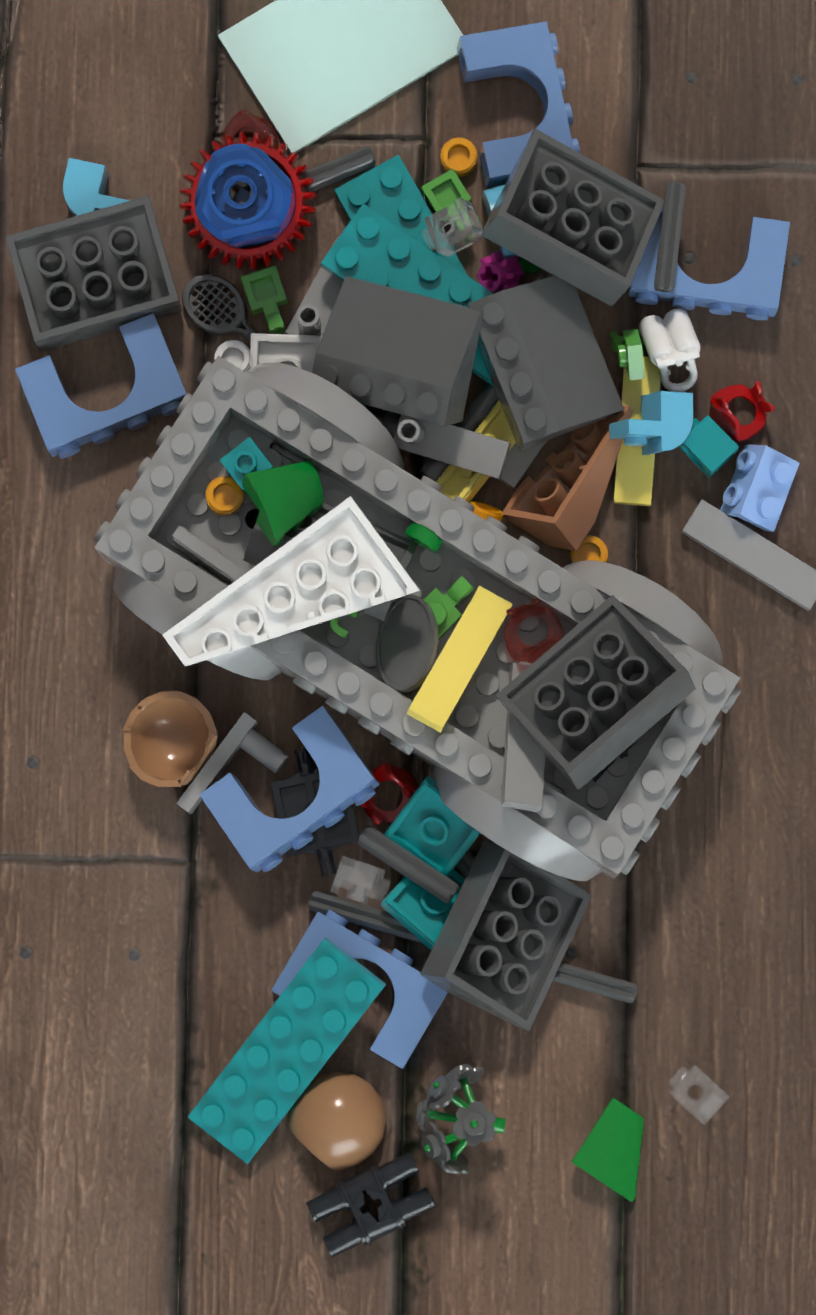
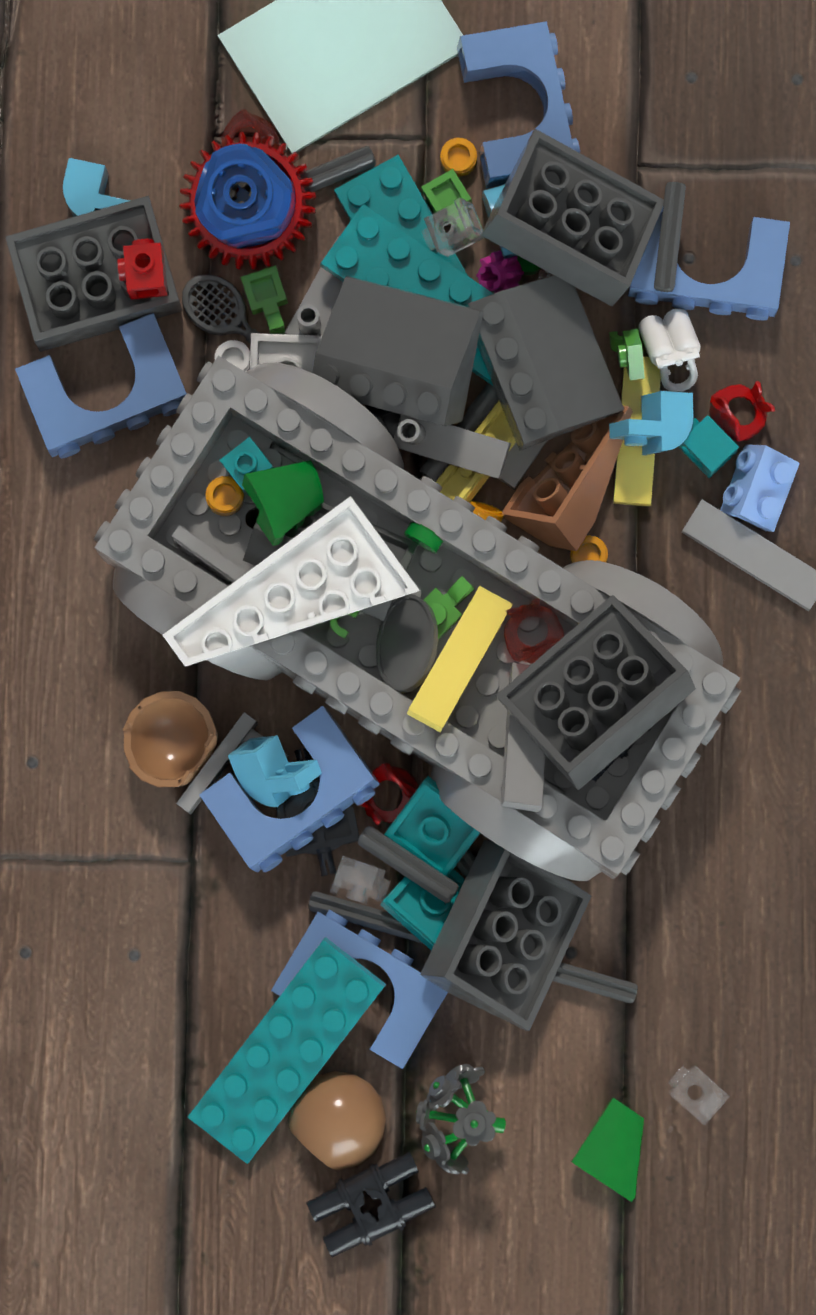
(143, 269): none -> red brick
(267, 774): none -> medium azure brick

